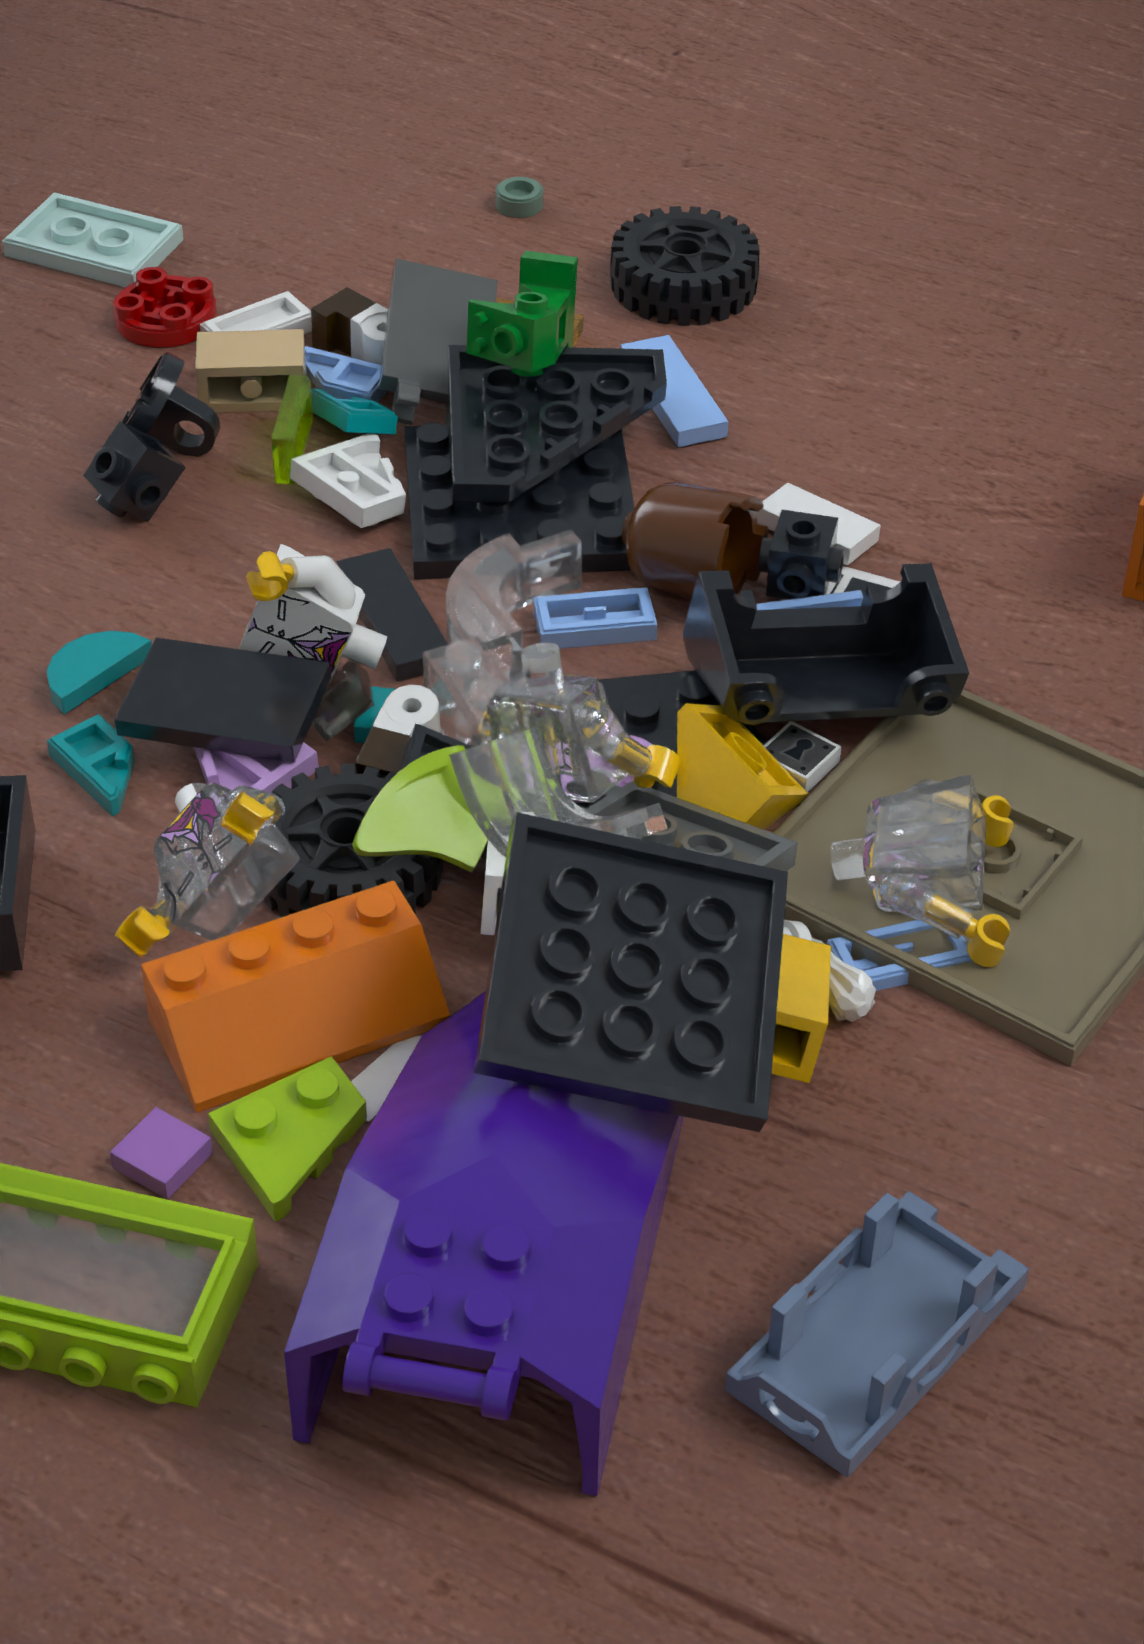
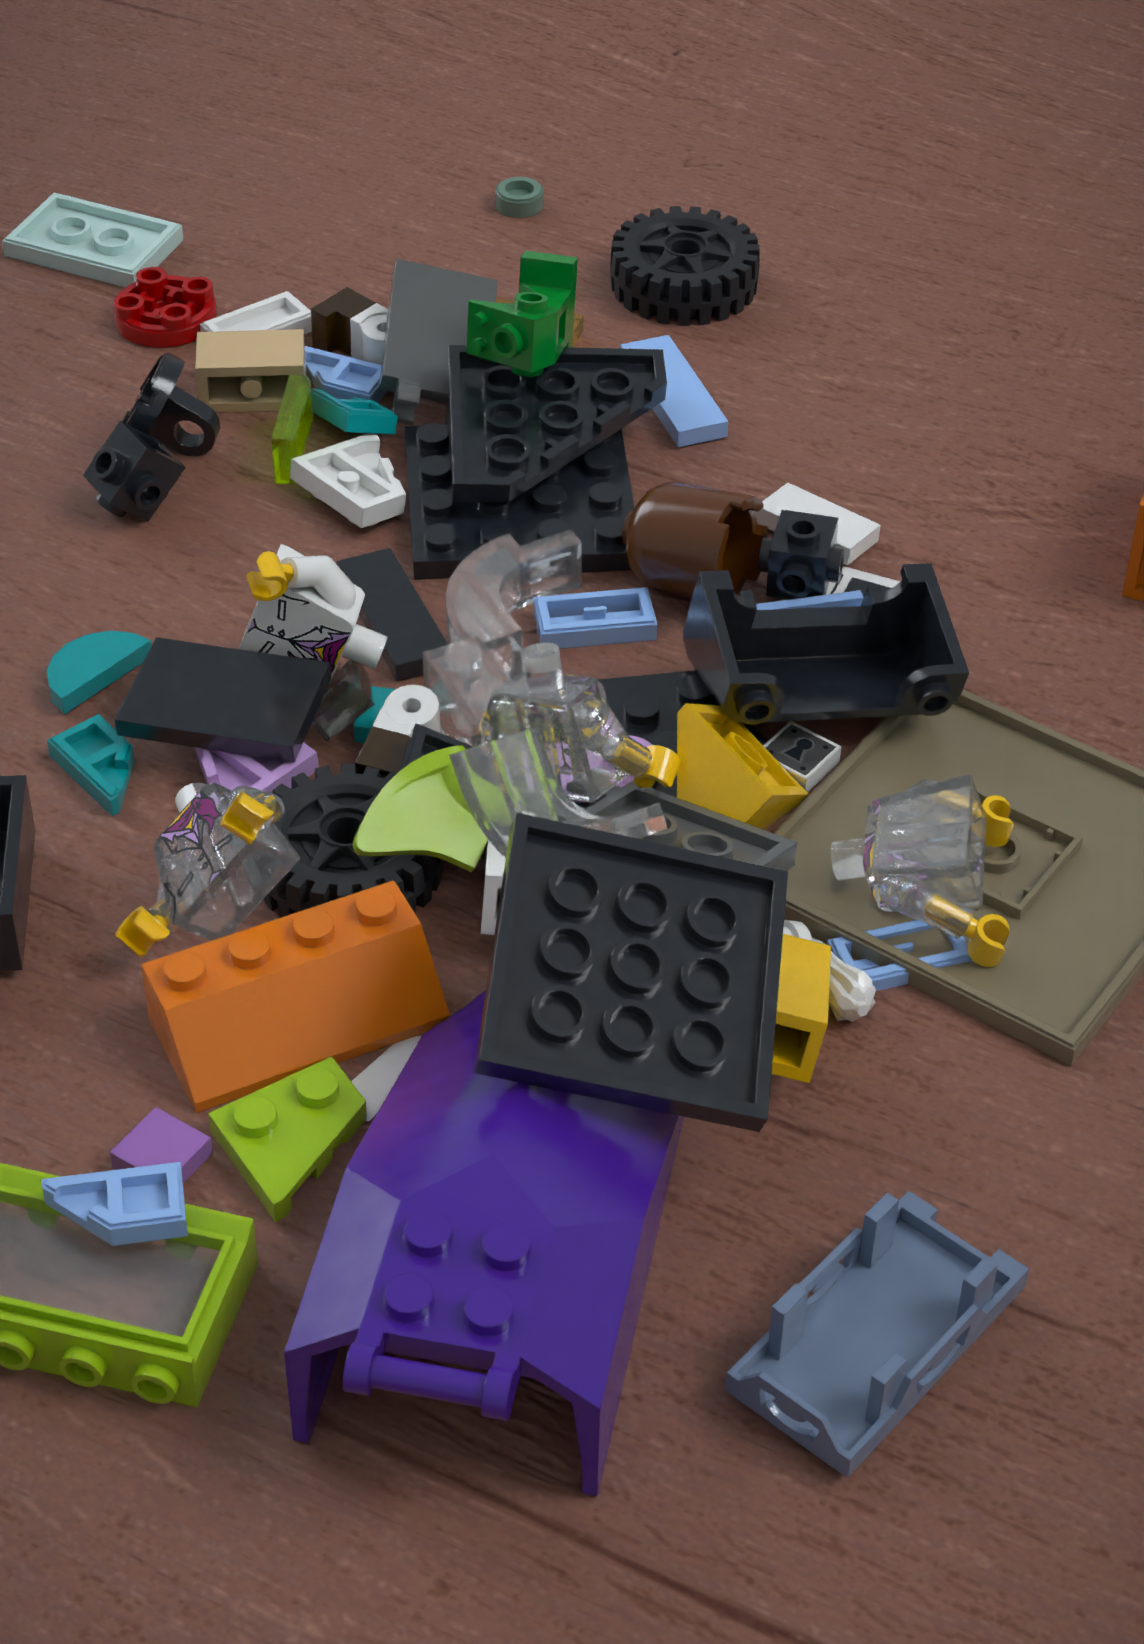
(123, 1203): none -> light blue tile

